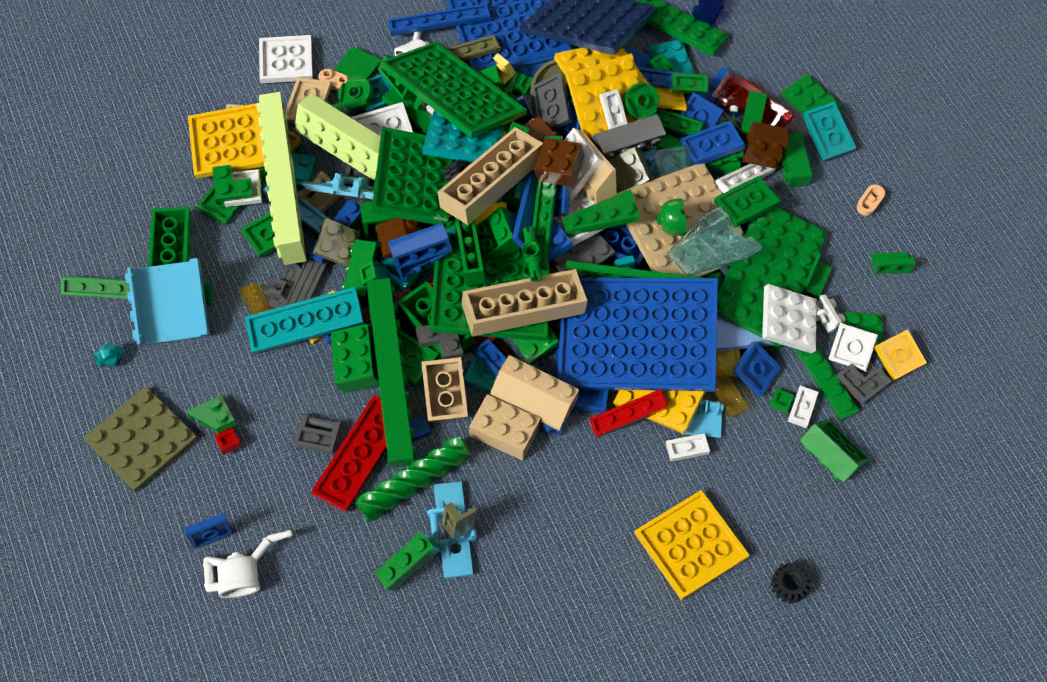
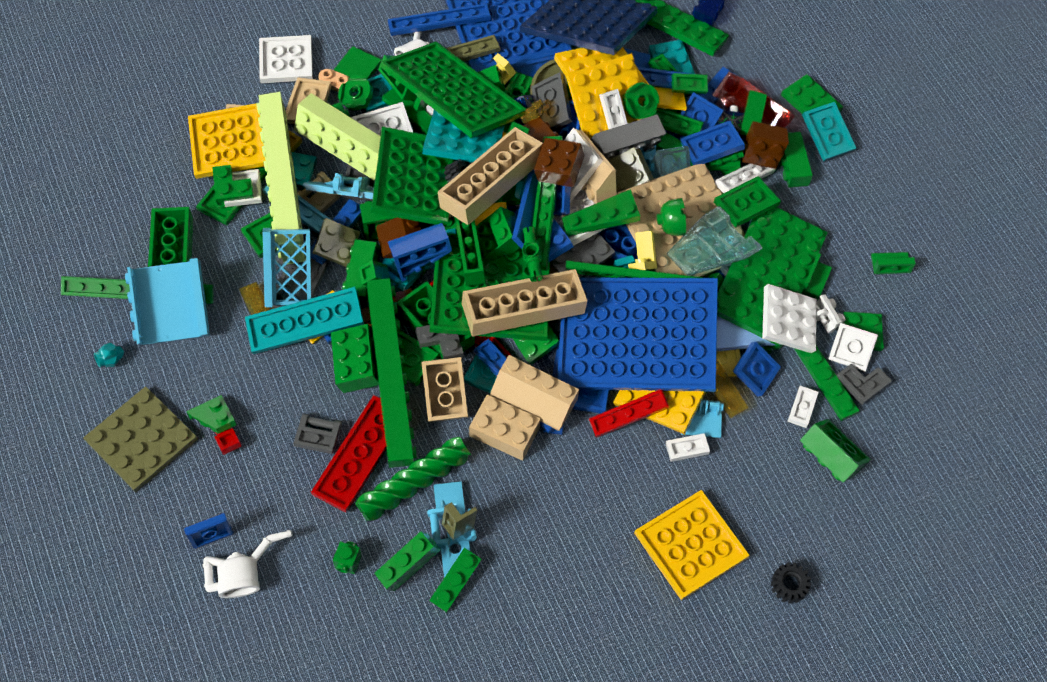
(270, 266): none -> medium azure fence
(347, 557): none -> green brick
(420, 428): blue tile -> none
(455, 580): none -> green plate
(536, 110): none -> clear yellow plate
(645, 251): none -> light yellow bracket
(781, 400): green tile -> none
(869, 201): light nougat plate -> none
(900, 354): yellow plate -> none

